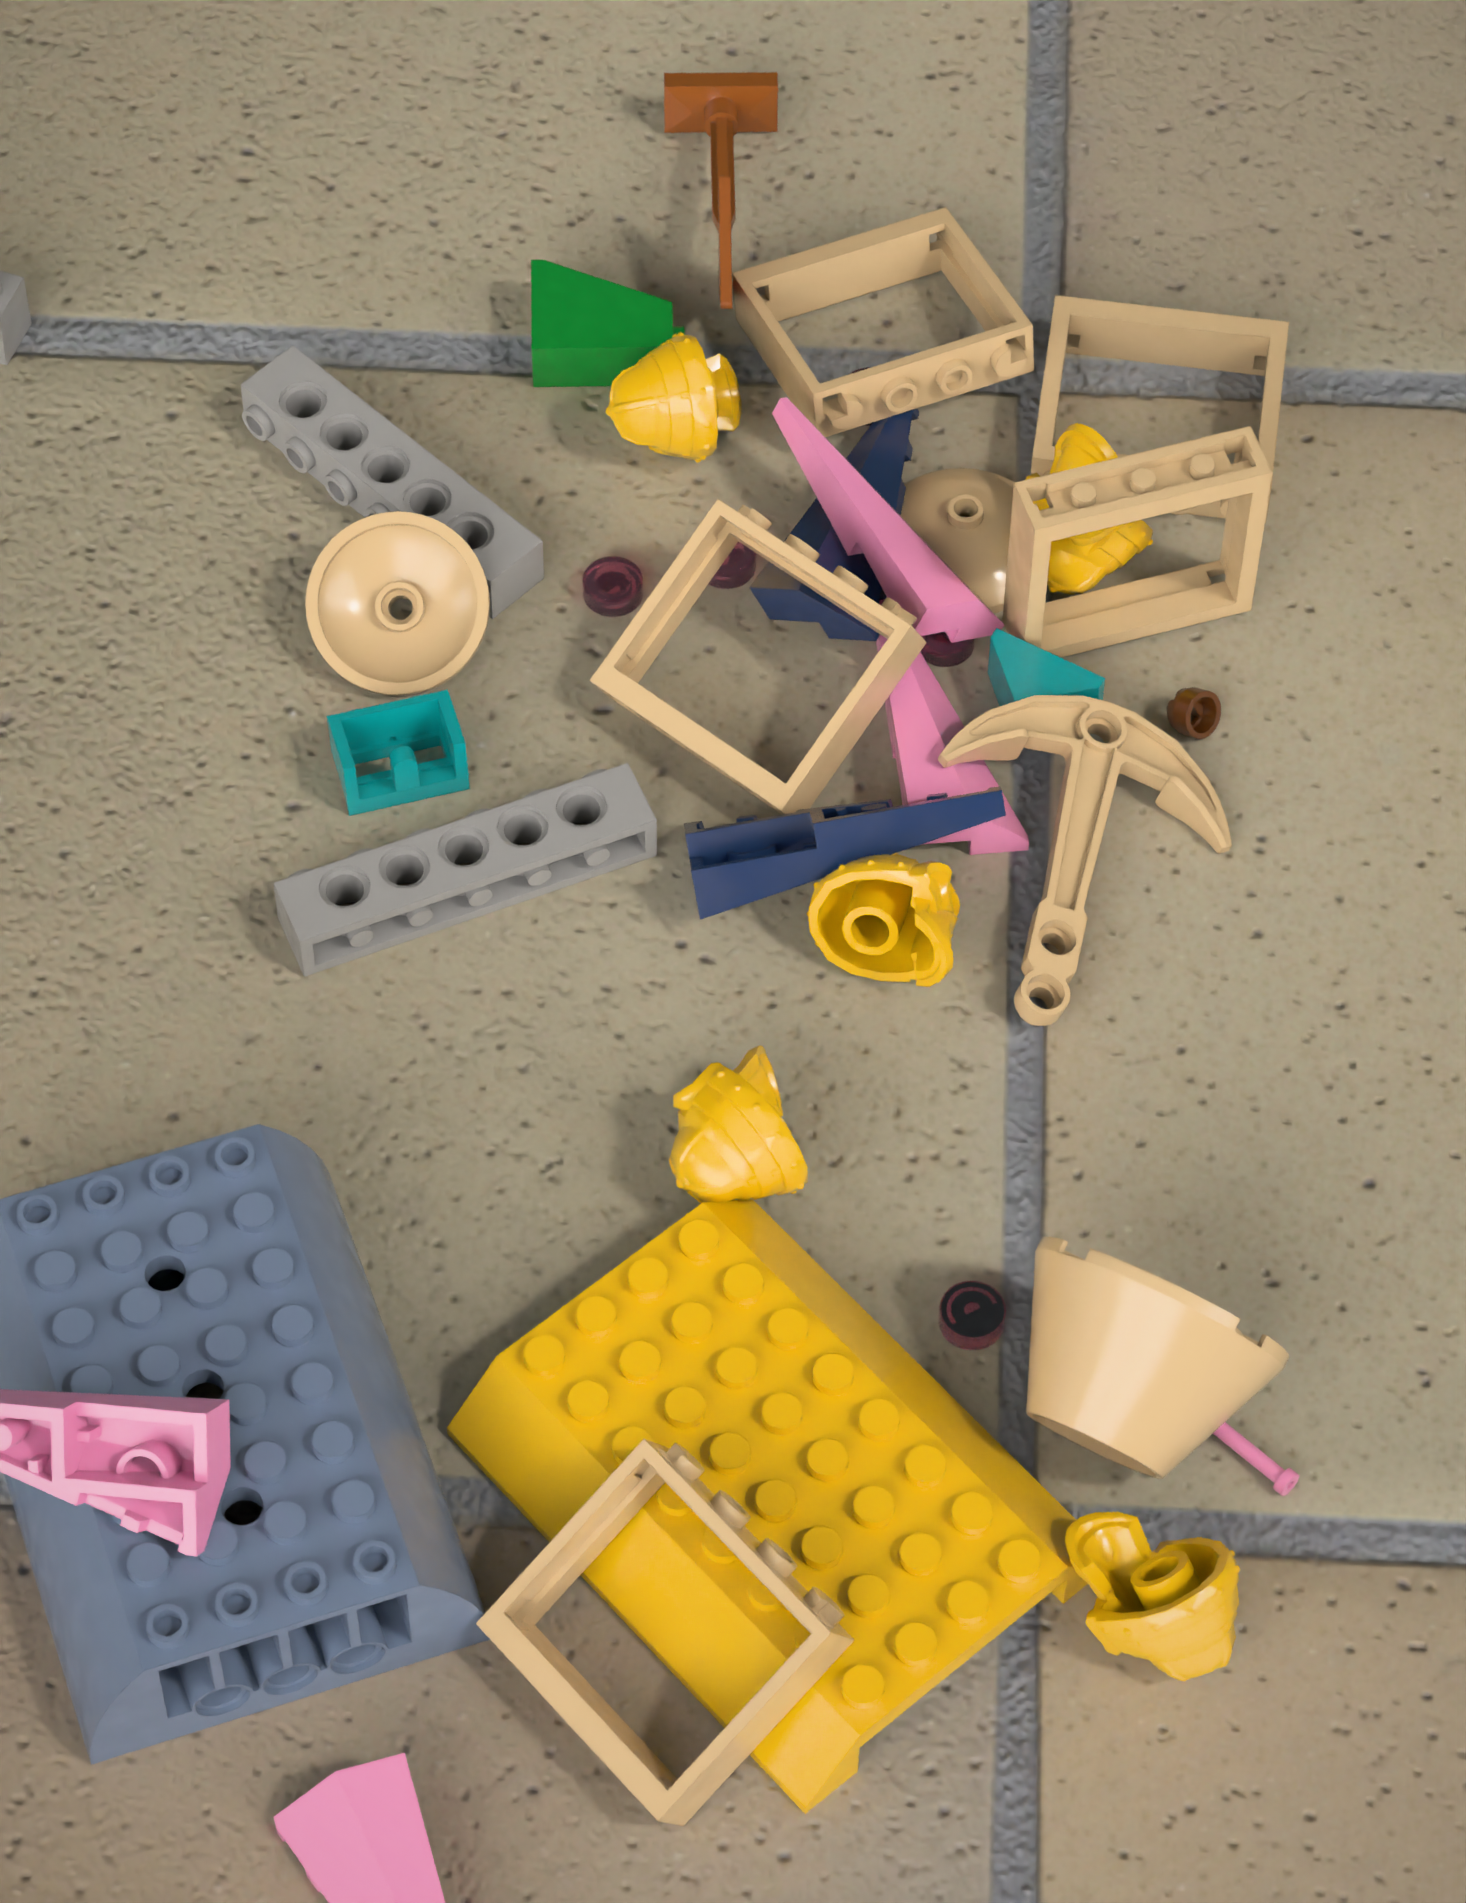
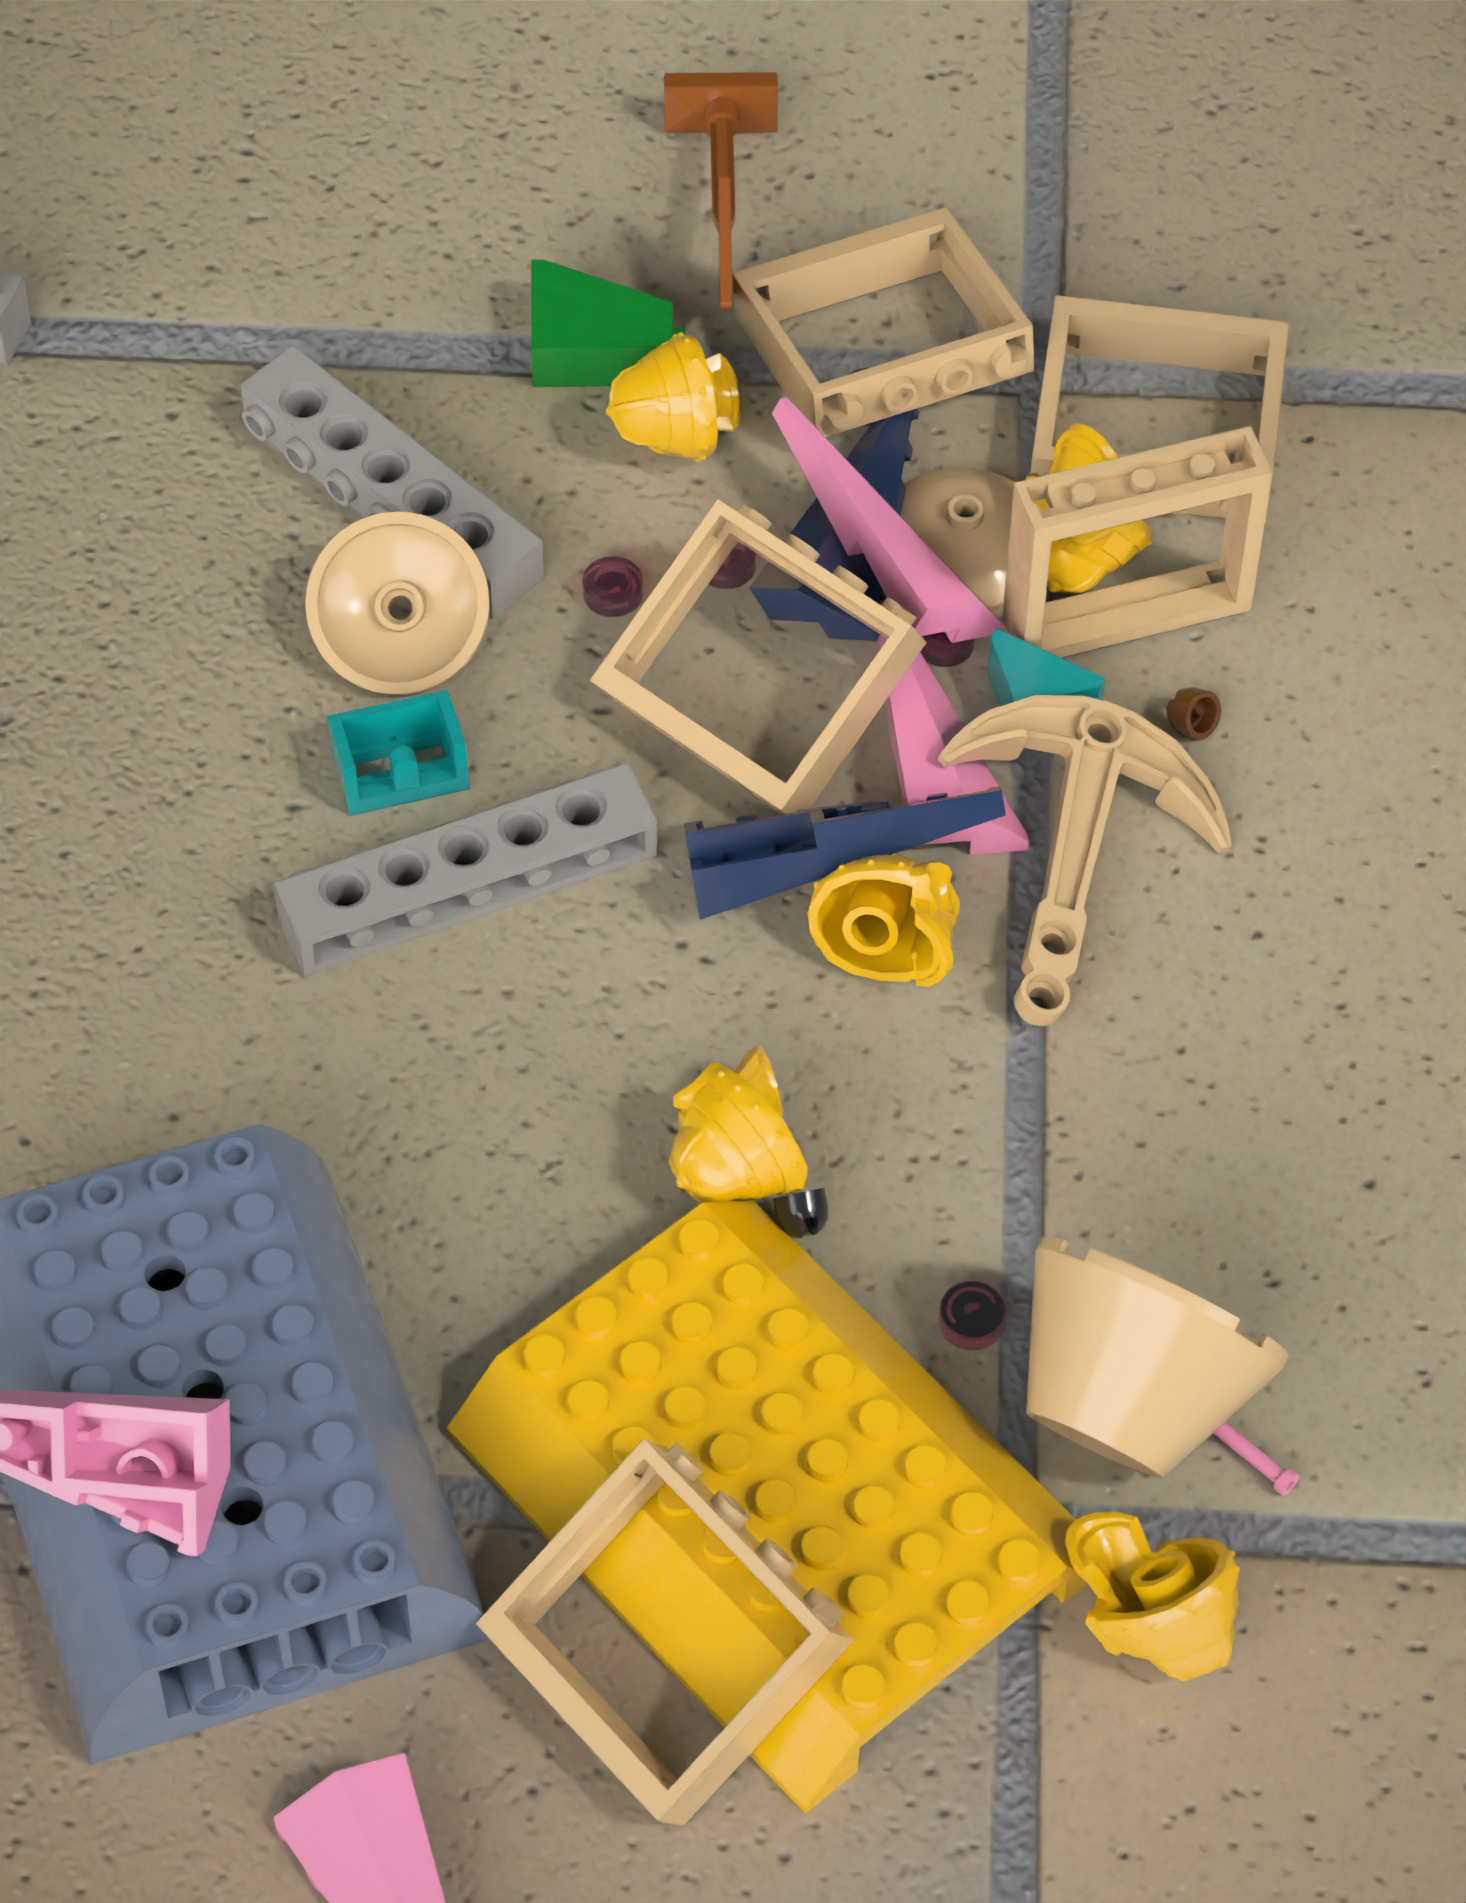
(802, 1208): none -> black hinge

